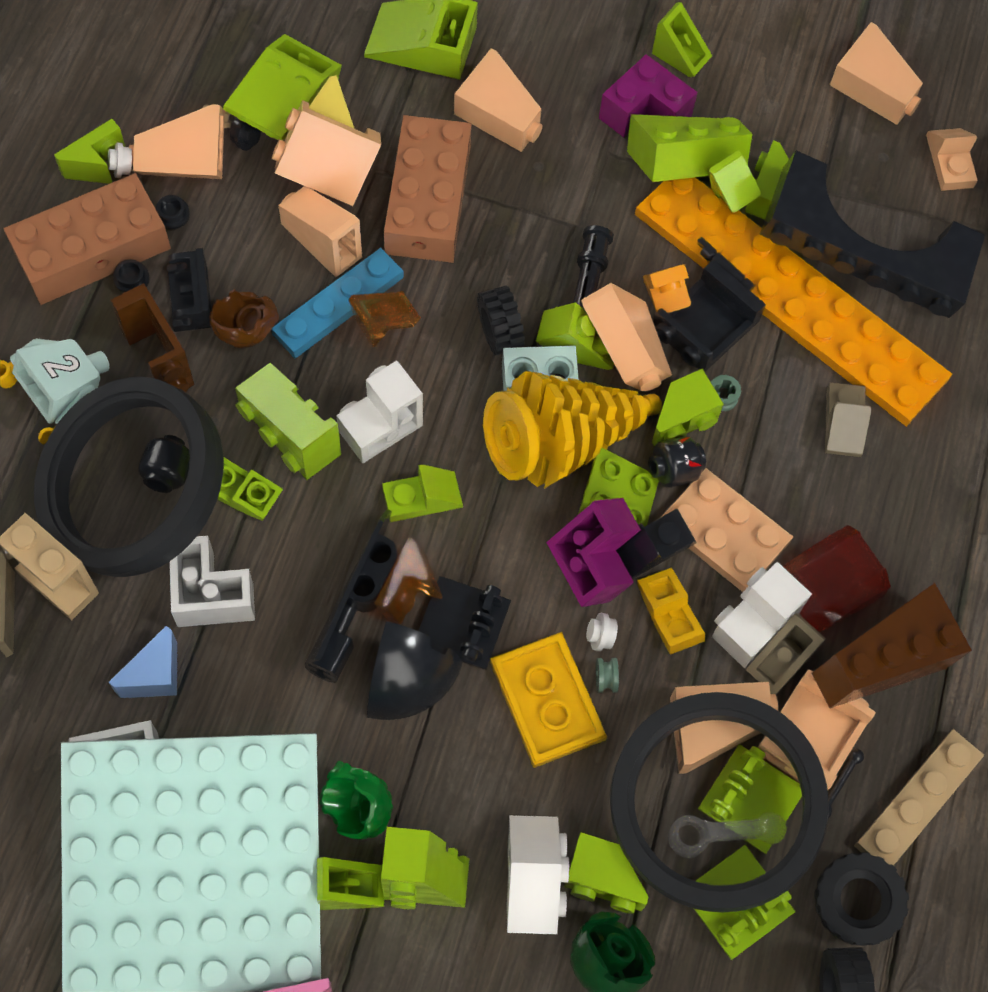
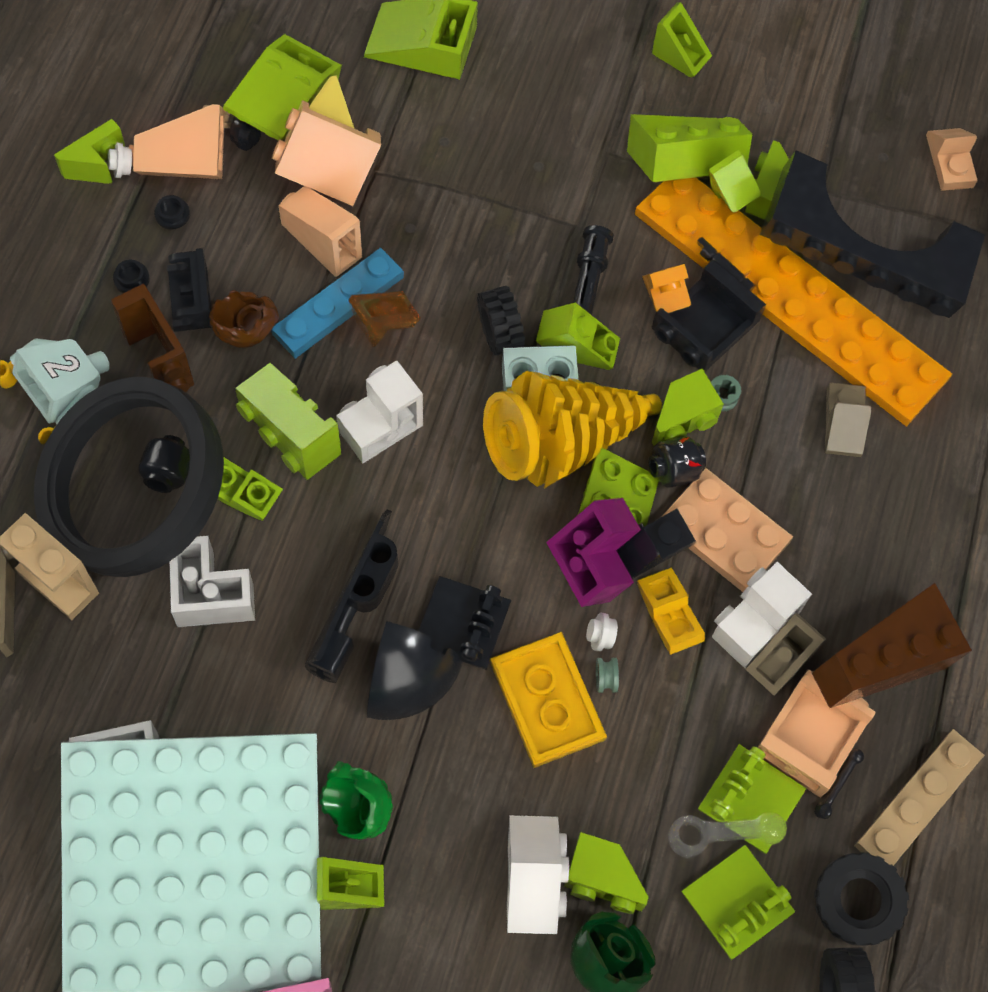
(87, 238): nougat brick -> none
(151, 670): light blue slope -> none
(409, 575): clear orange slope -> none
(421, 870): lime wedge -> none
(422, 495): lime slope -> none
(427, 189): nougat brick -> none
(498, 103): light nougat slope -> none
(628, 336): light nougat slope -> none
(645, 91): magenta brick -> none
(709, 739): light nougat slope -> none
(779, 730): black tyre -> none
(840, 576): clear red slope -> none
(878, 76): light nougat slope -> none

